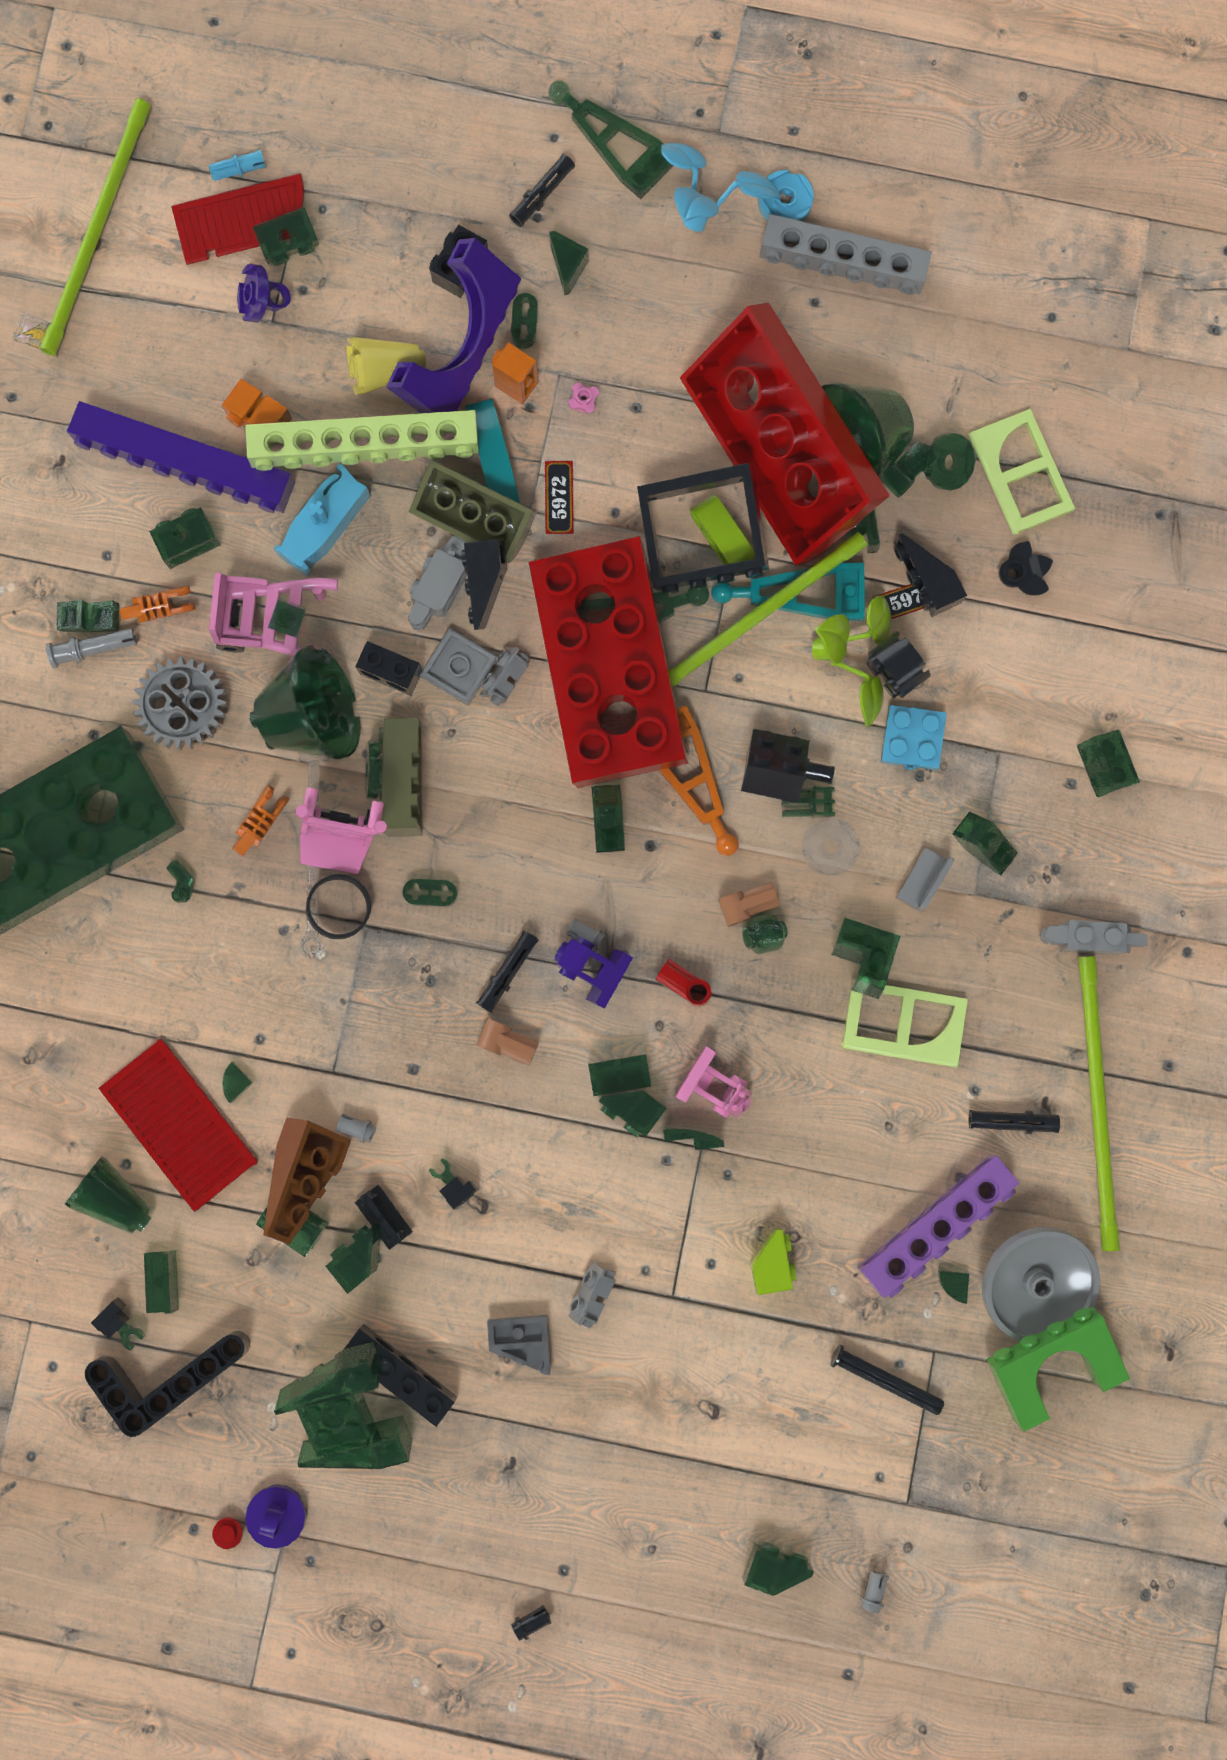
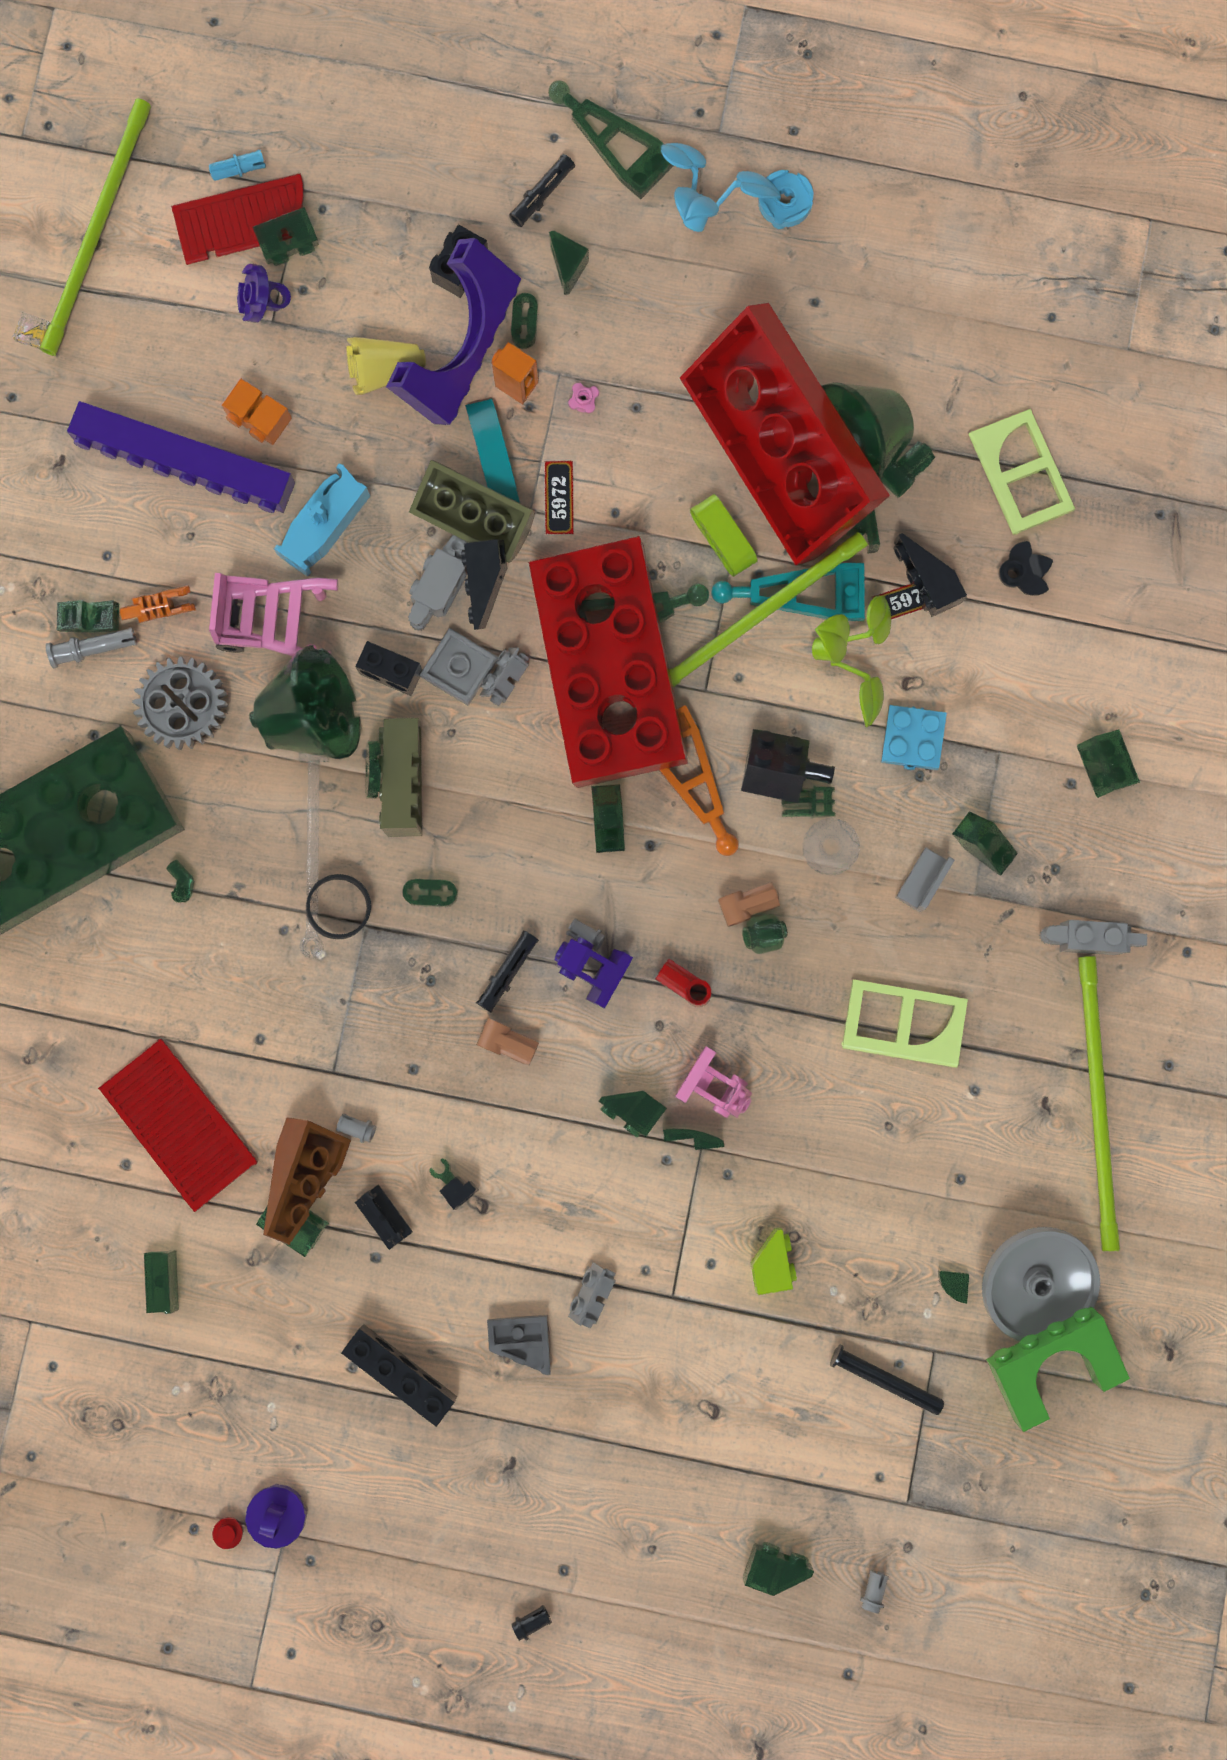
(109, 1199): clear green cone -> none
(114, 1320): black piece -> none
(170, 1389): black beam -> none
(175, 549): clear green brick -> none
(234, 1082): clear green tile -> none
(258, 822): orange hinge -> none
(286, 617): clear green brick -> none
(334, 841): bright pink hand -> none
(338, 1417): clear green wedge -> none
(349, 430): yellowish green brick -> none
(358, 1261): clear green slope -> none
(619, 1075): clear green hinge -> none
(694, 483): black window -> none
(838, 242): light grey brick -> none
(870, 949): clear green brick -> none
(898, 665): black brick -> none
(962, 466): clear green tile -> none
(1002, 1188): medium lavender brick -> none
(1049, 1123): black pin -> none

